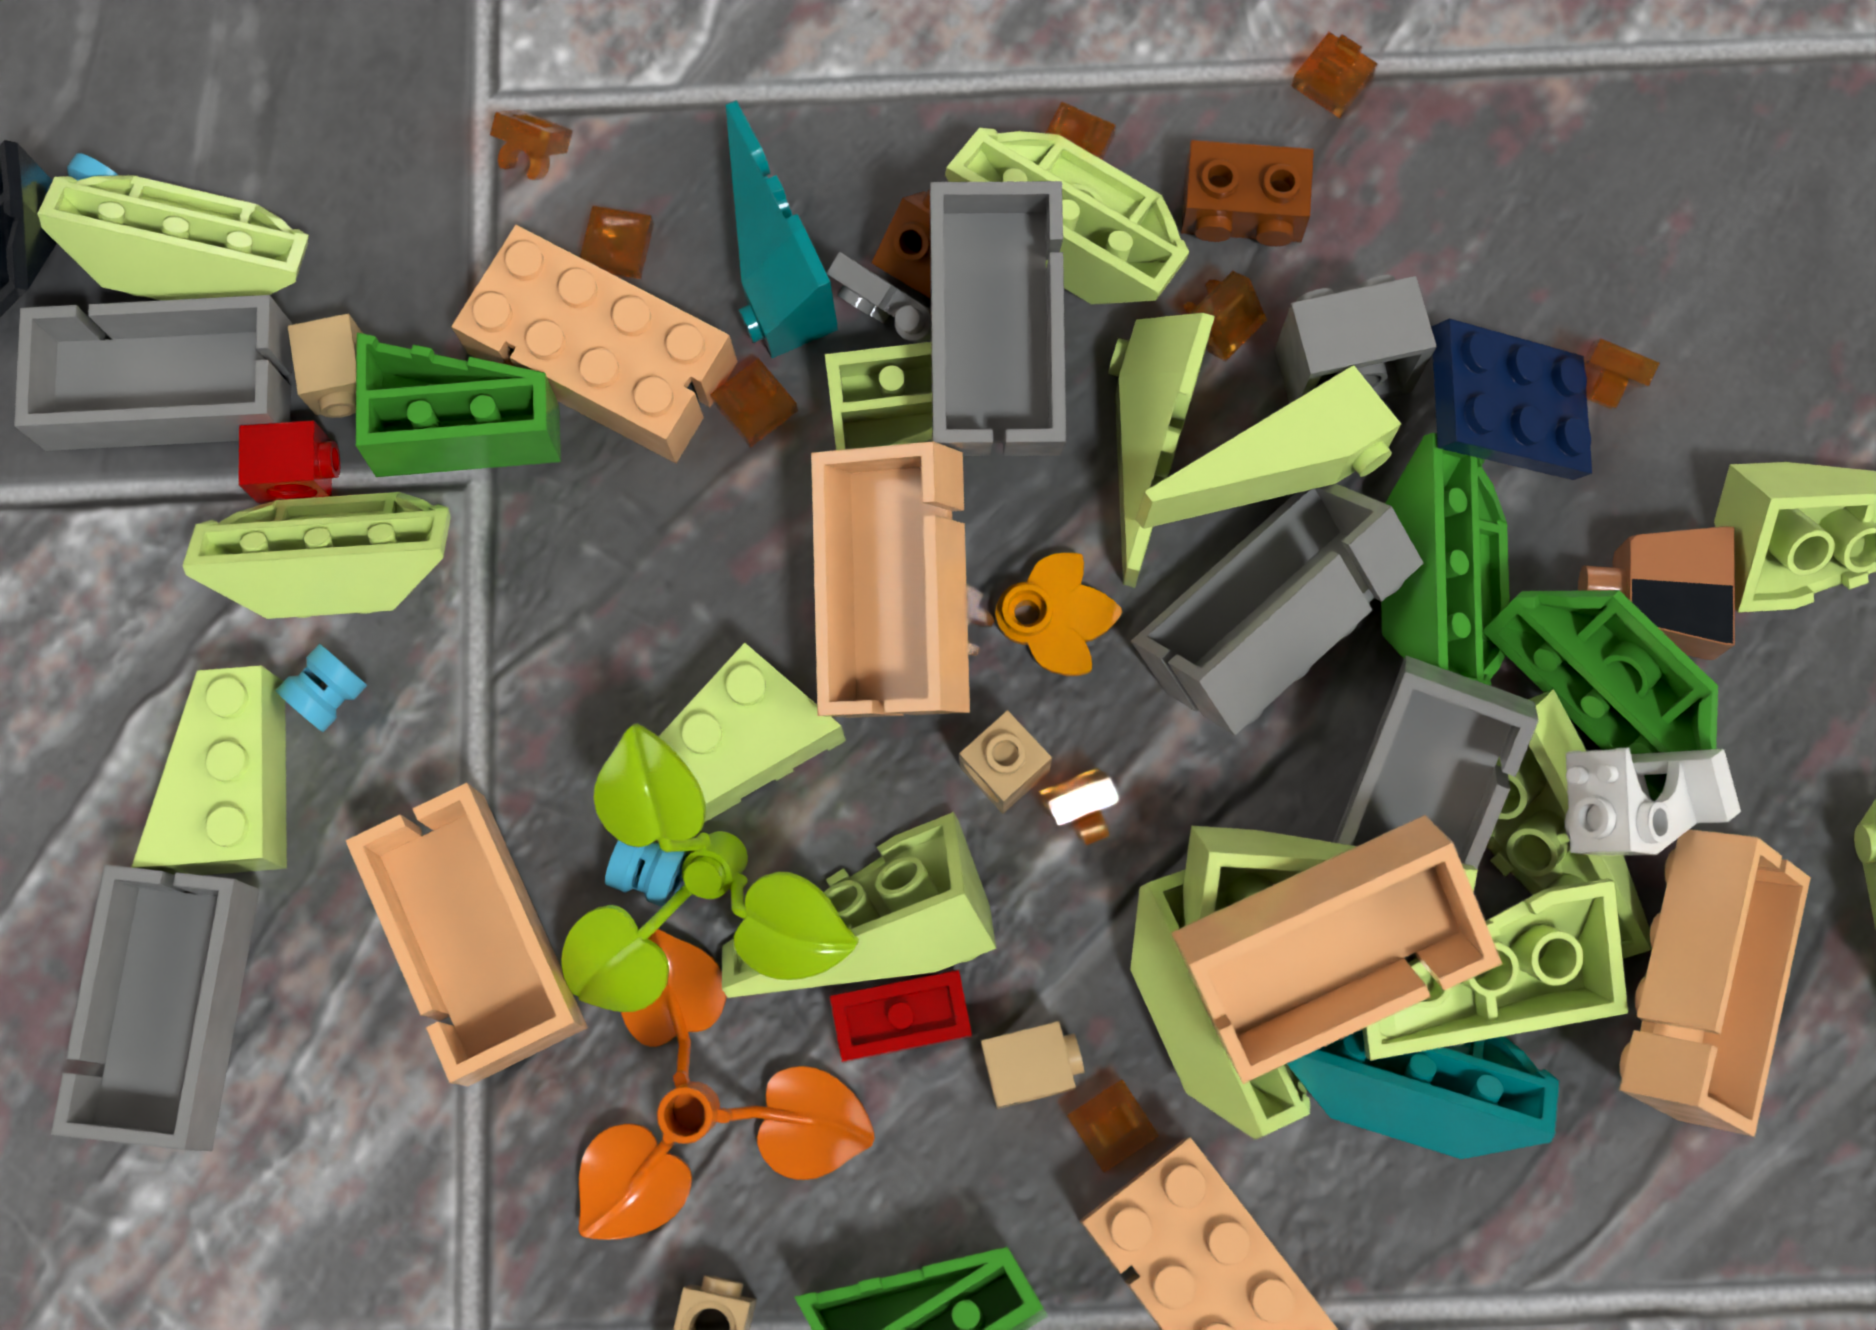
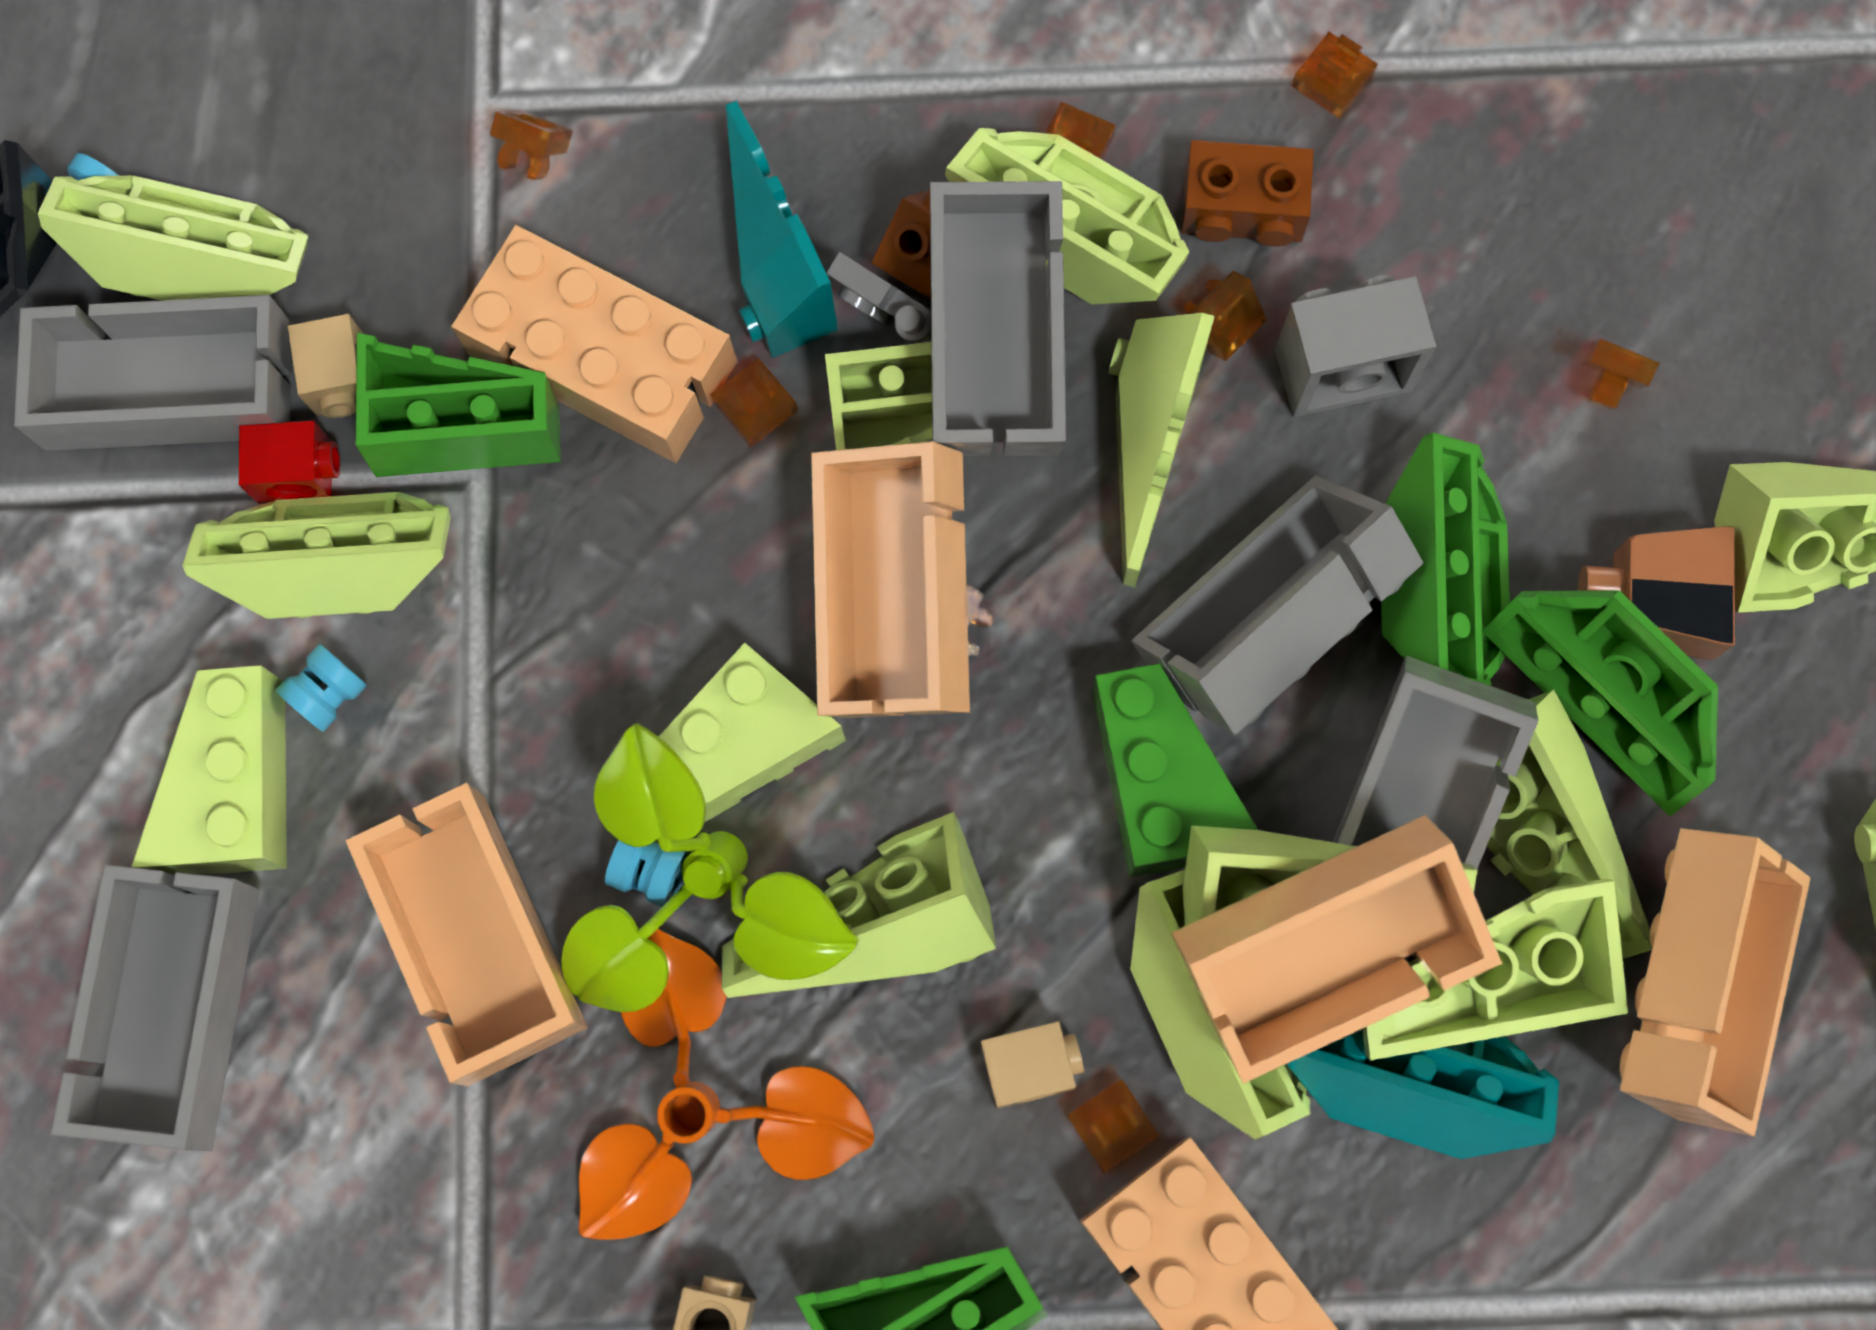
(617, 241): clear orange tile -> none
(900, 1016): red plate -> none
(1005, 762): tan brick -> none
(1066, 611): light orange plate -> none
(1079, 802): clear orange tile -> none
(1159, 769): none -> bright green wedge
(1294, 450): yellowish green wedge -> none
(1511, 400): dark blue plate -> none
(1613, 807): white tile -> none

